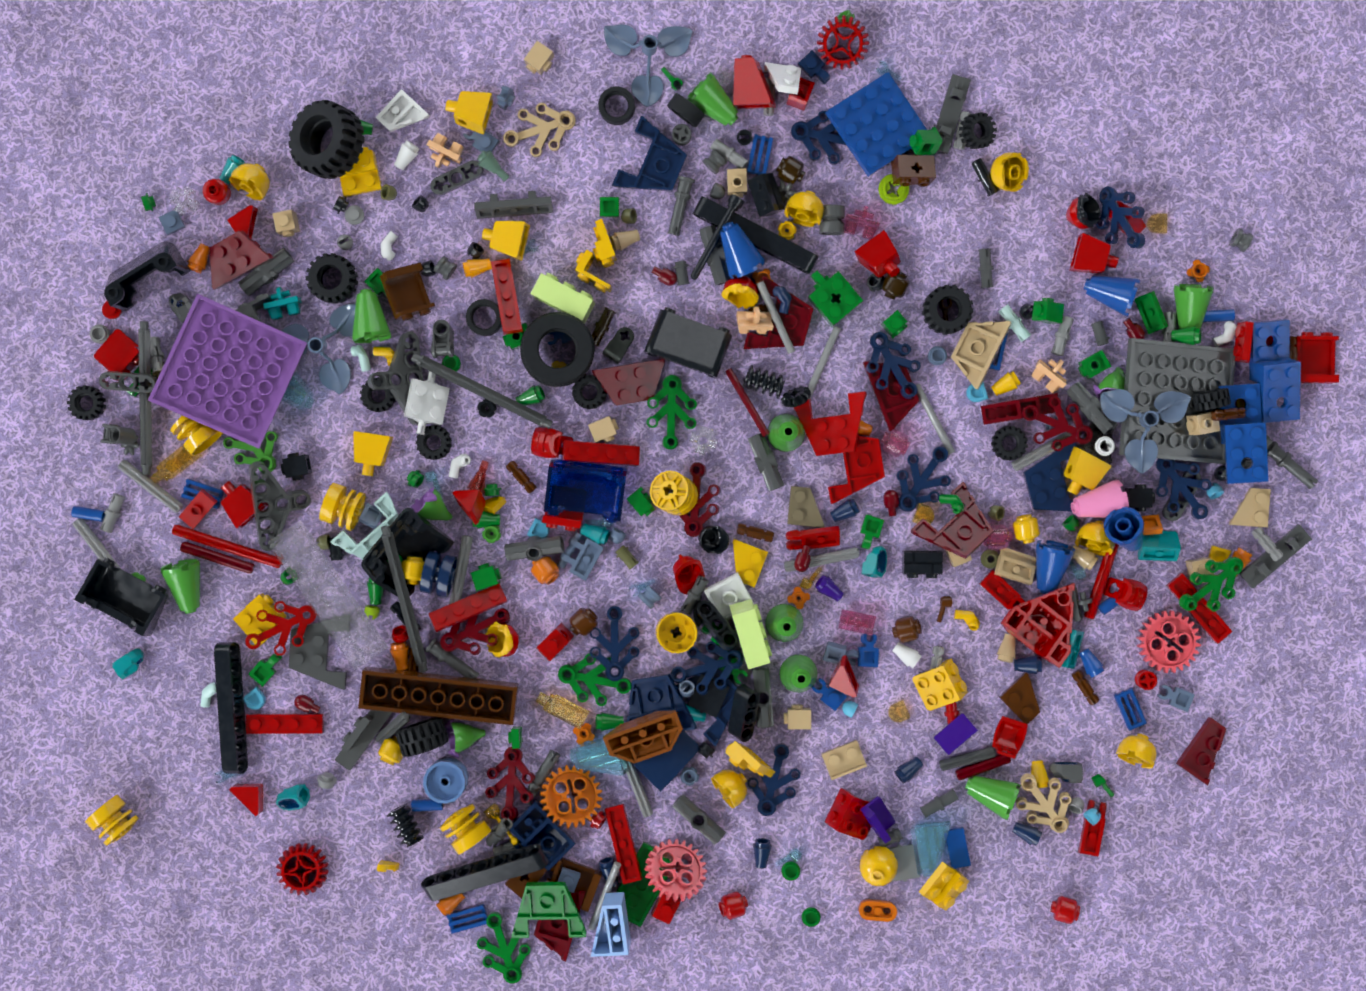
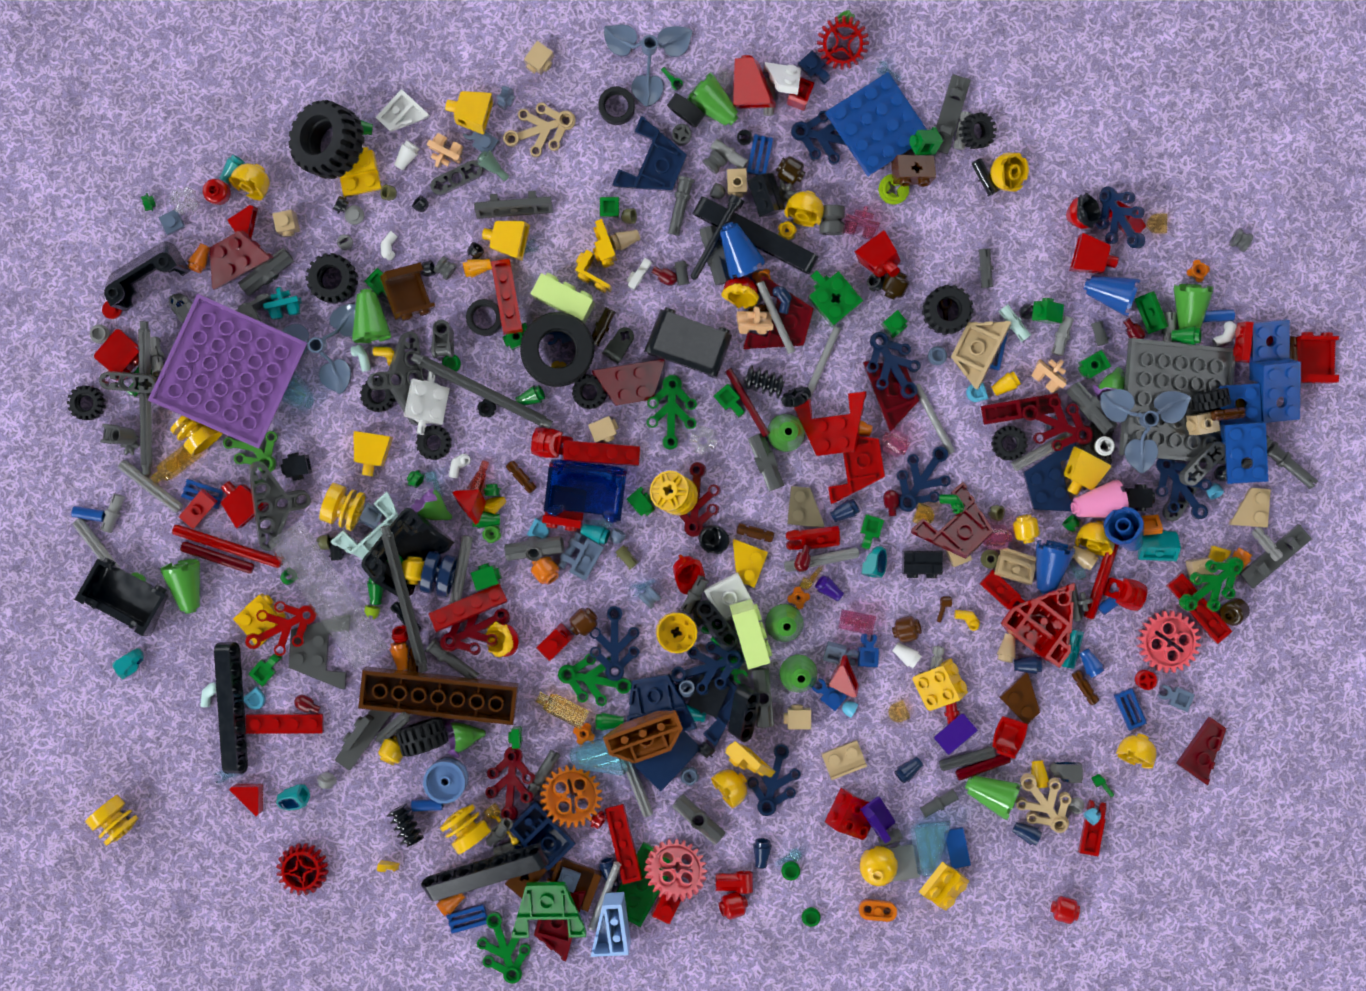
(635, 277): none -> white plate
(727, 399): none -> green plate
(738, 882): none -> red piece
(1194, 466): none -> dark grey beam
(1234, 611): none -> dark brown head

